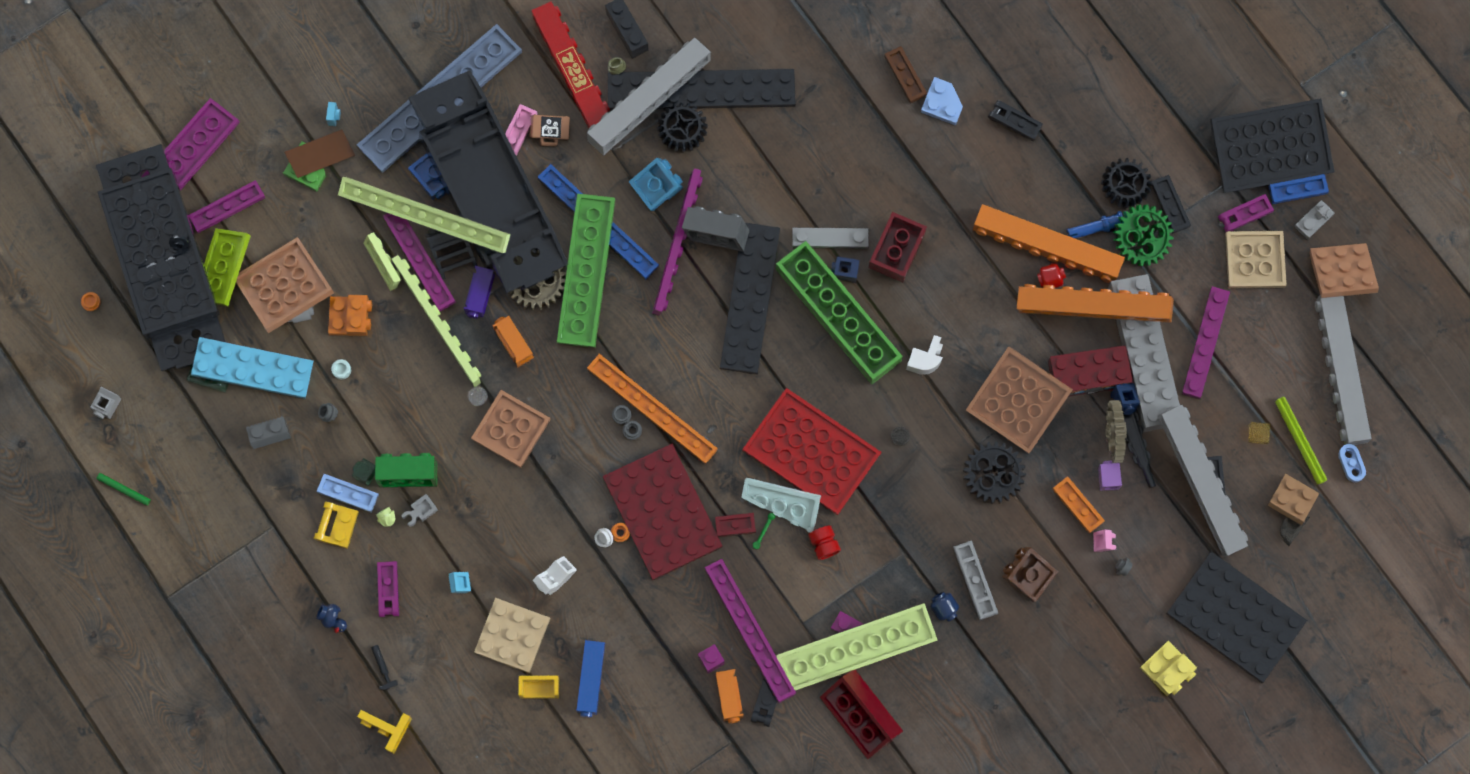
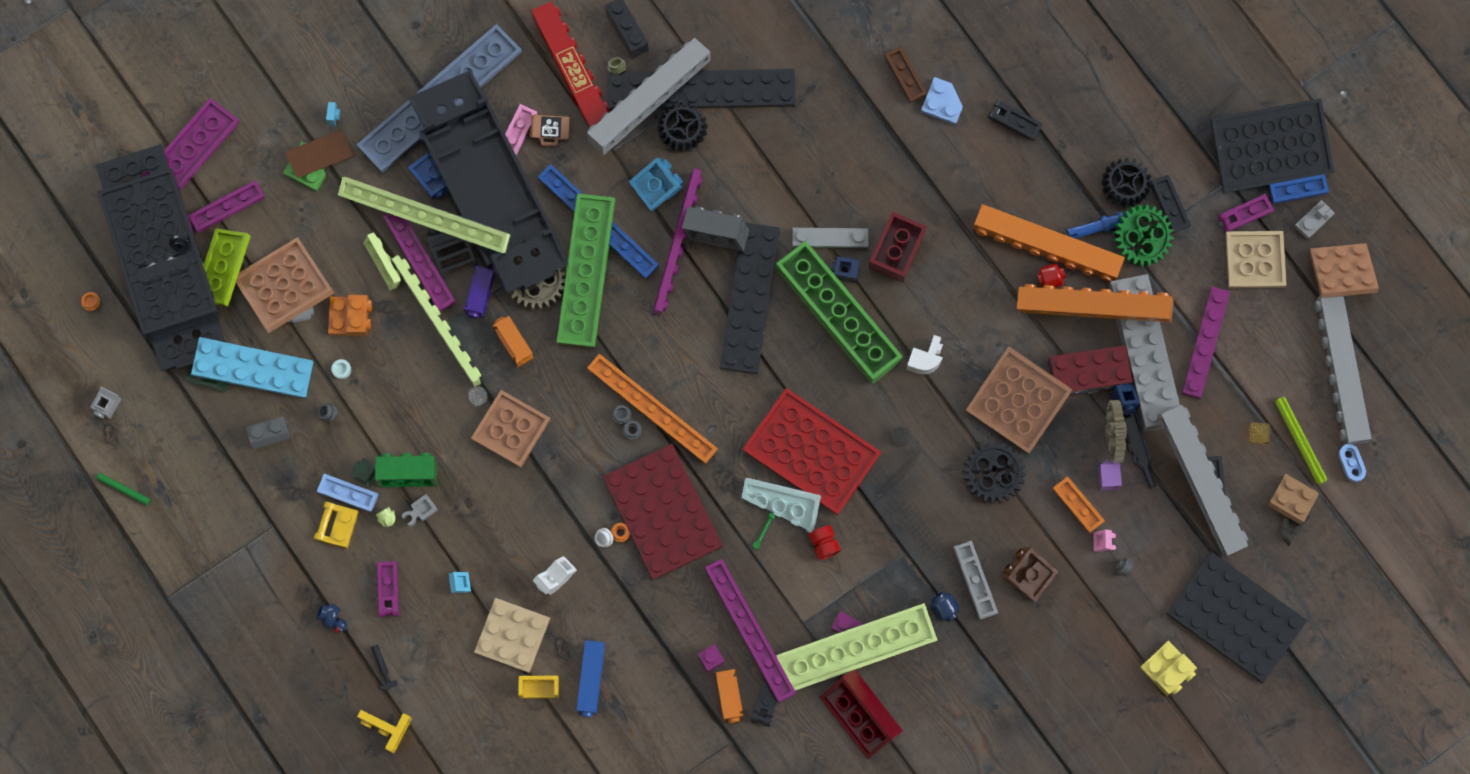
(735, 524): dark red plate -> none

